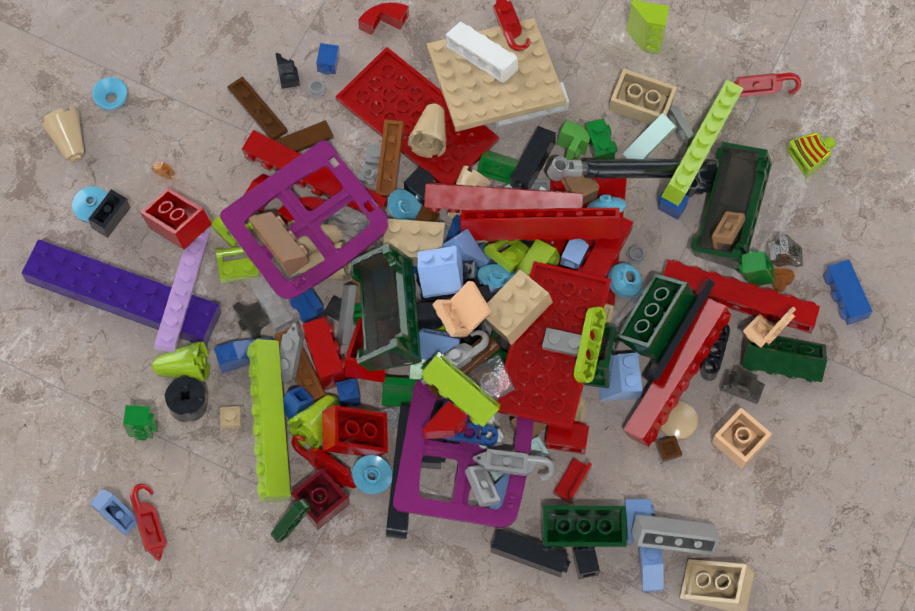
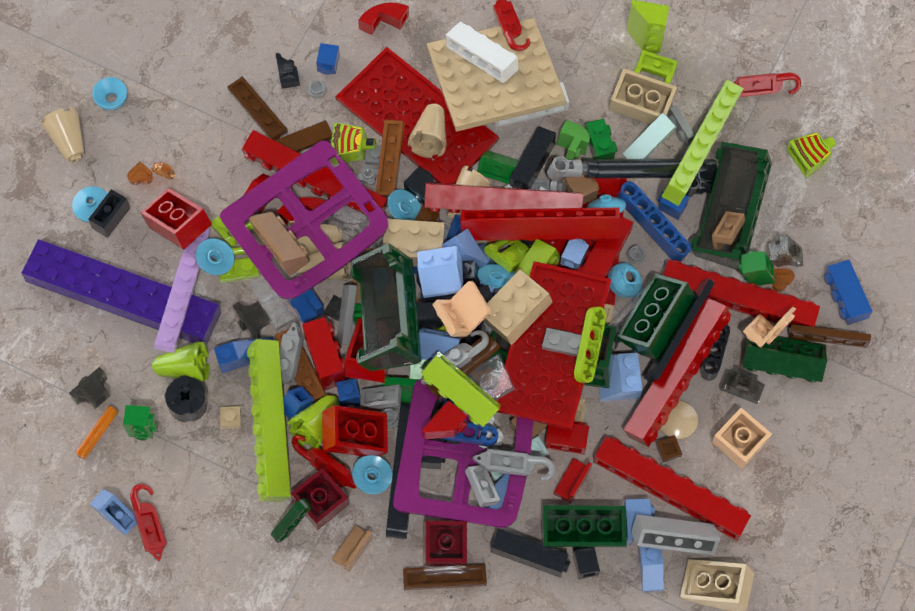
(91, 389): none -> clear smoke brick
(96, 432): none -> orange axle
(140, 174): none -> clear orange tile
(219, 251): none -> medium azure dish
(351, 142): none -> torso
(352, 548): none -> medium nougat panel
(380, 397): none -> light grey plate
(444, 543): none -> dark red brick
(444, 577): none -> reddish brown tile
(557, 185): none -> light grey plate
(656, 65): none -> lime plate
(657, 230): none -> blue beam
(672, 488): none -> red brick
(829, 336): none -> reddish brown tile

